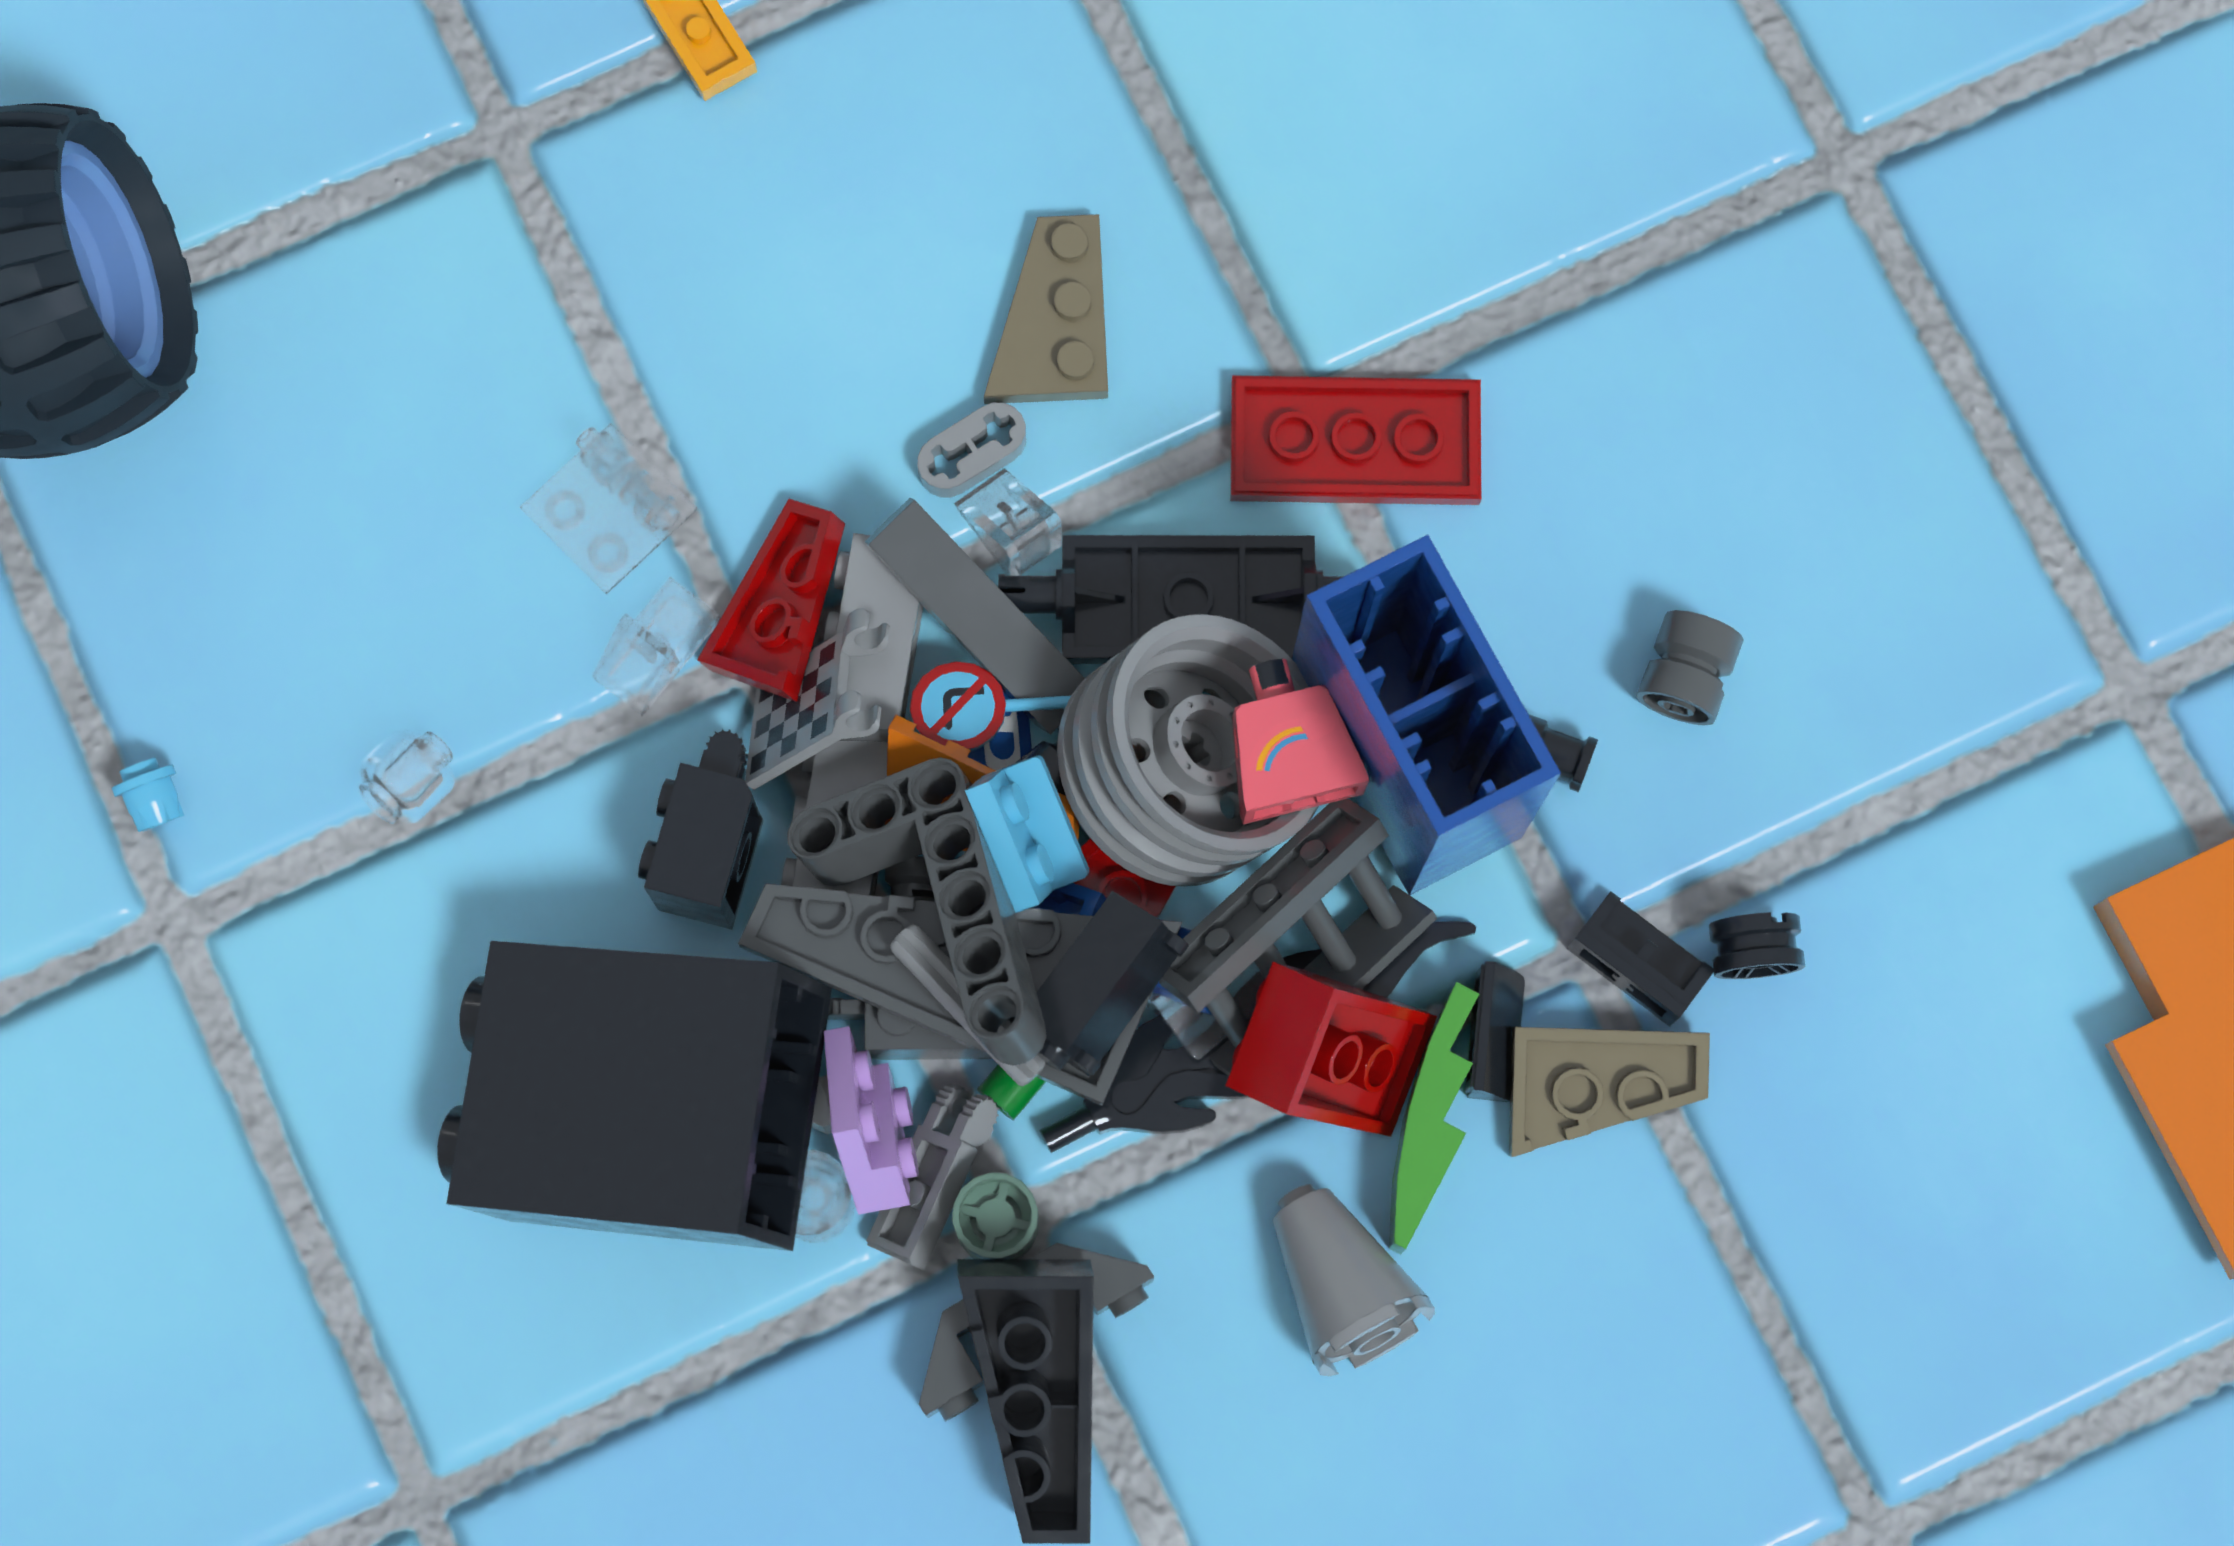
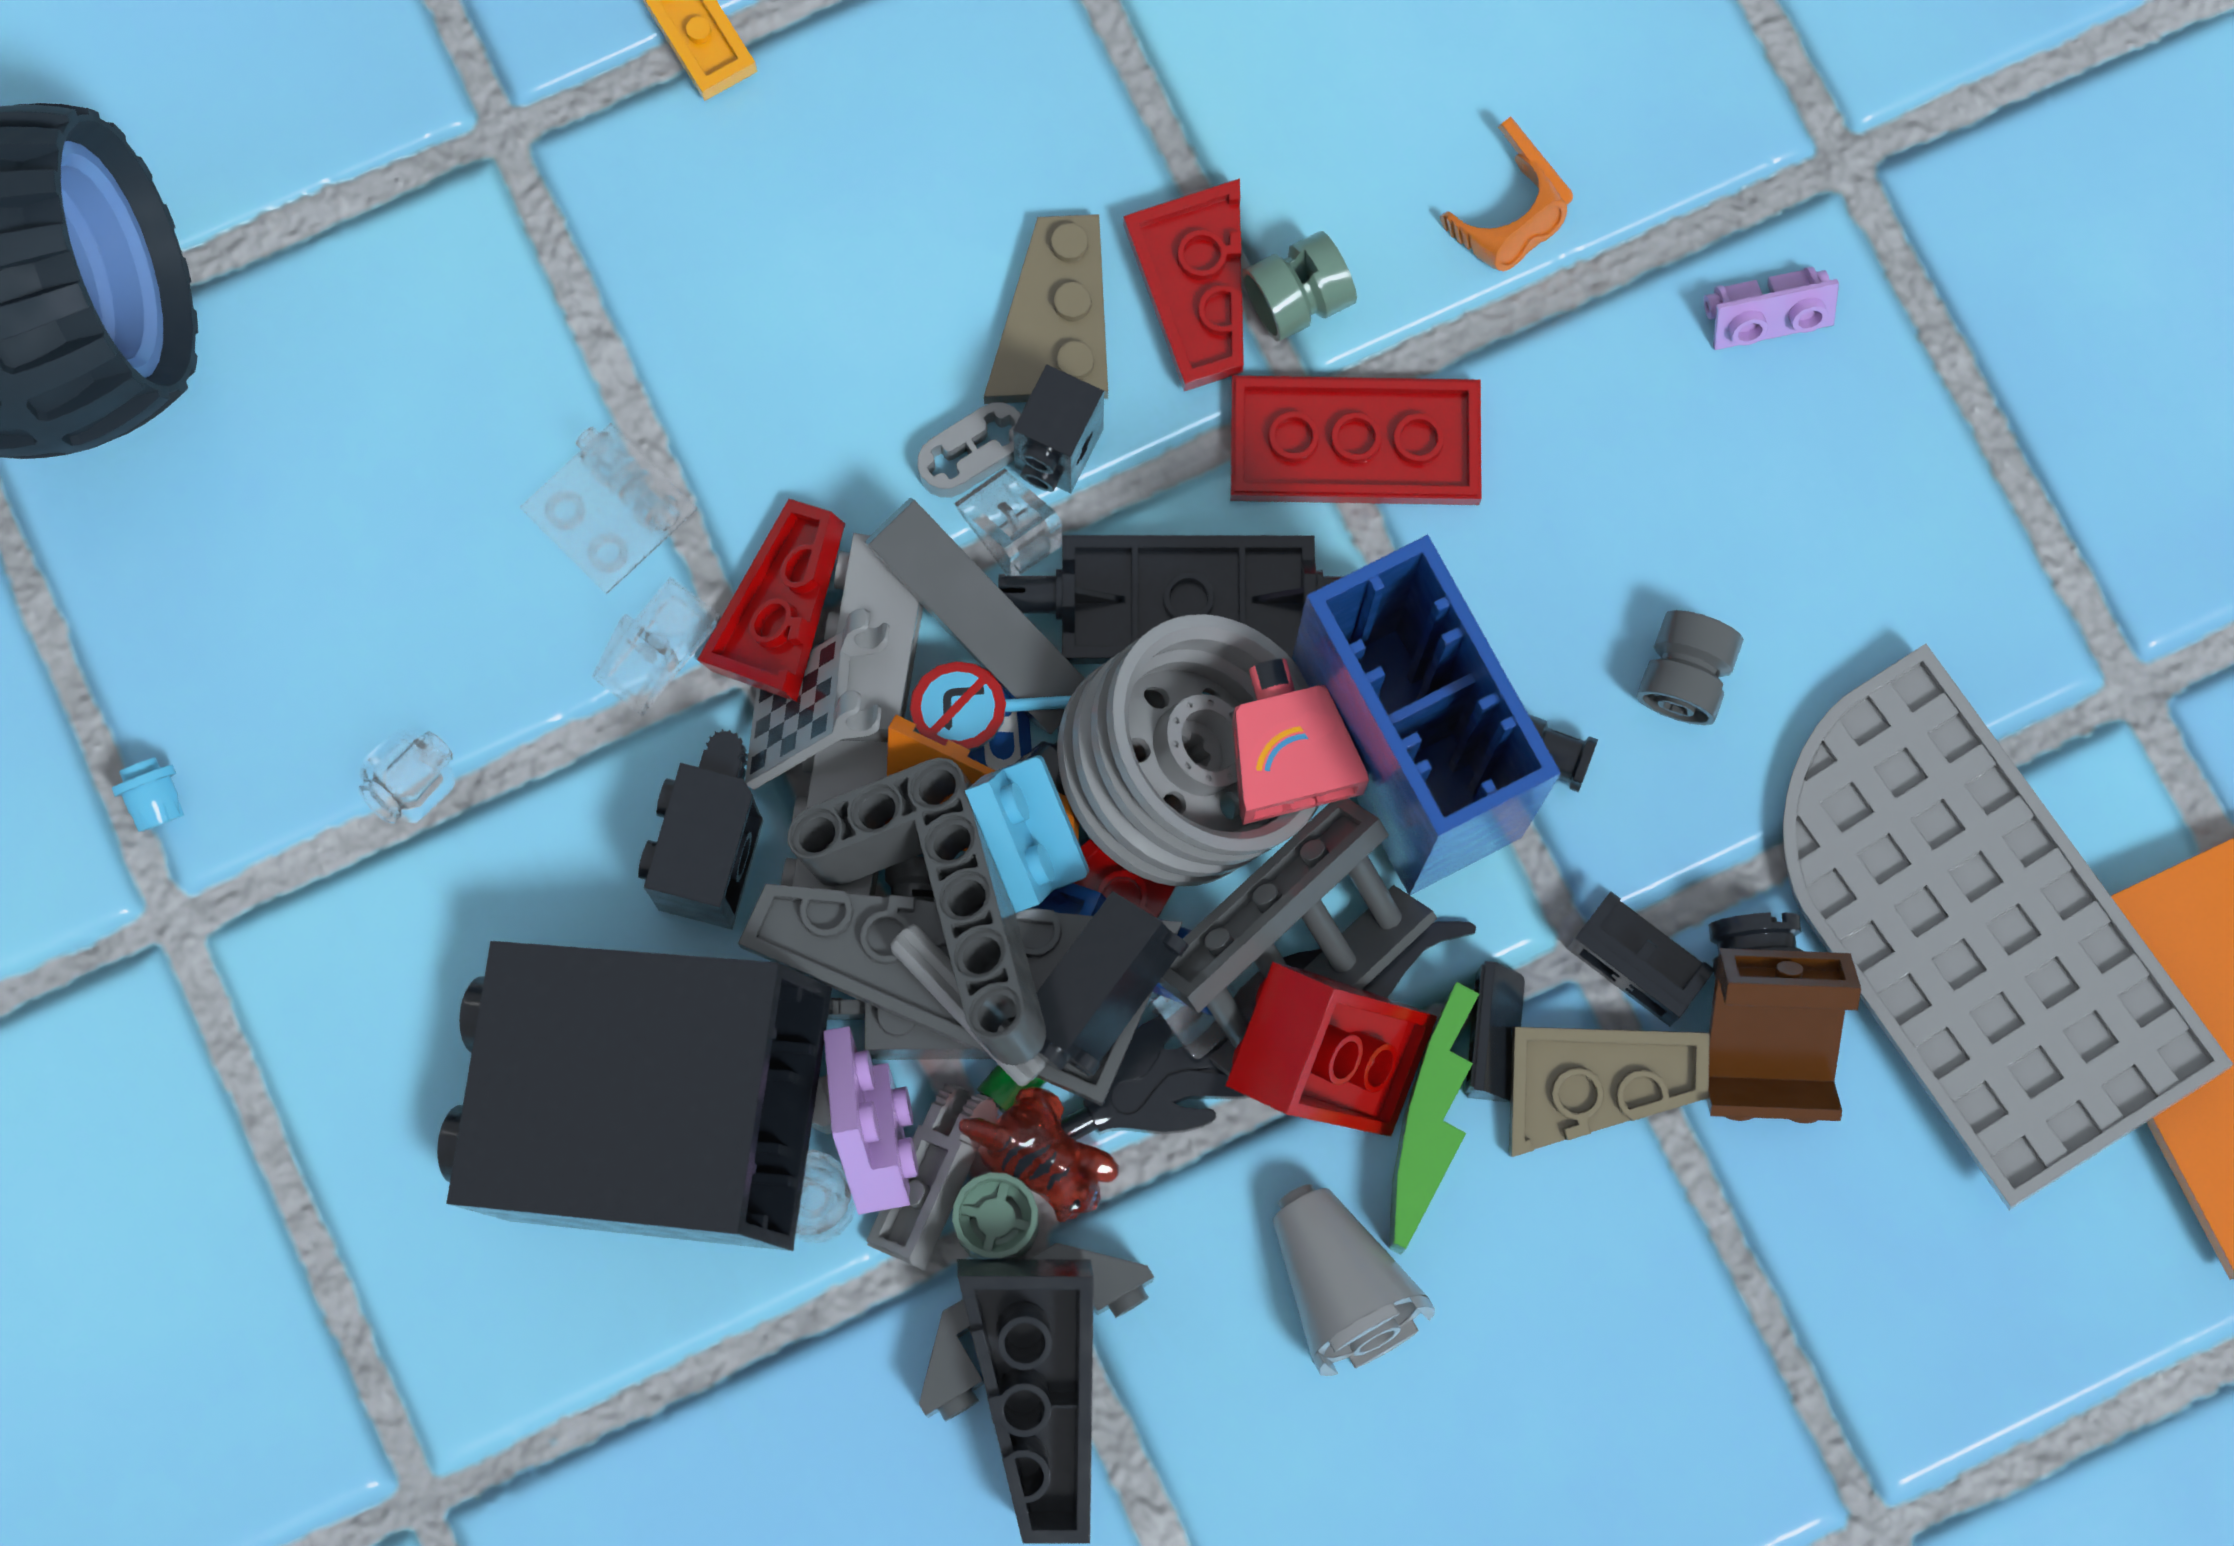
(1036, 1150): none -> clear red animal
(1058, 430): none -> black brick
(1193, 279): none -> red wing
(1303, 284): none -> sand green wheel
(1509, 244): none -> orange helmet
(1778, 1033): none -> reddish brown panel
(1795, 304): none -> lavender hinge
(1982, 934): none -> light grey plate

